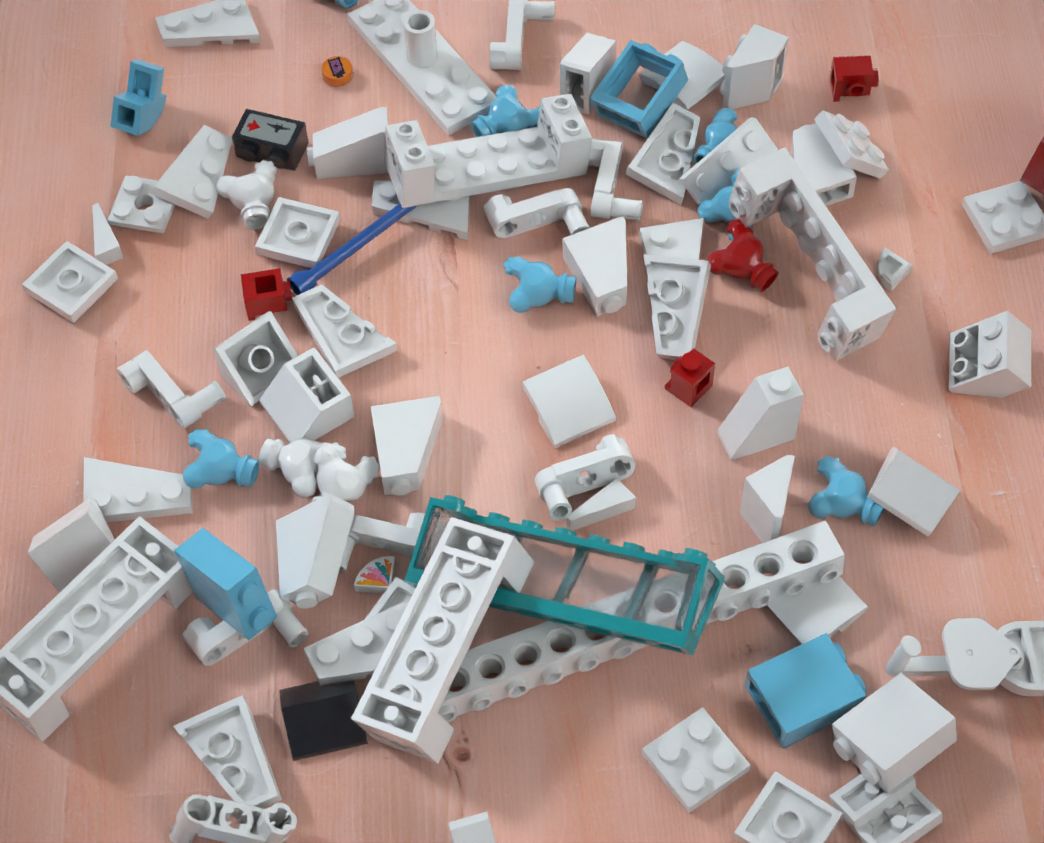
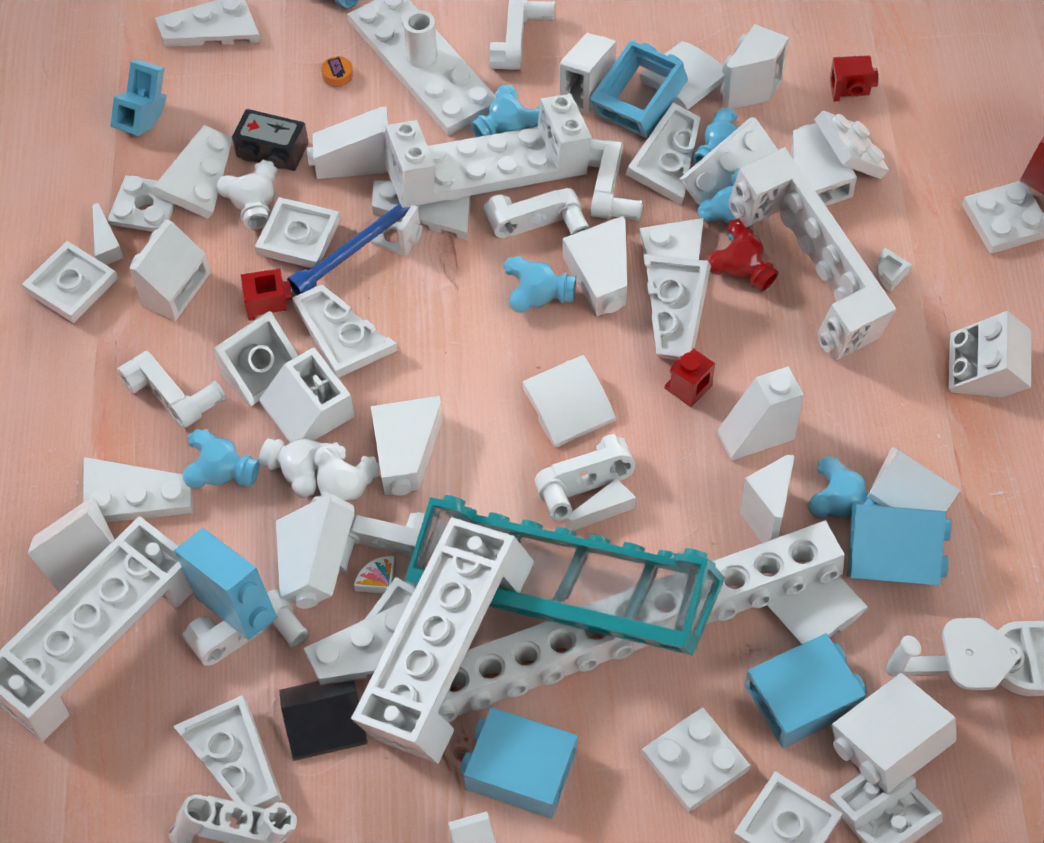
(169, 271): none -> white slope
(408, 233): none -> white bracket
(519, 762): none -> medium azure brick
(898, 544): none -> medium azure brick

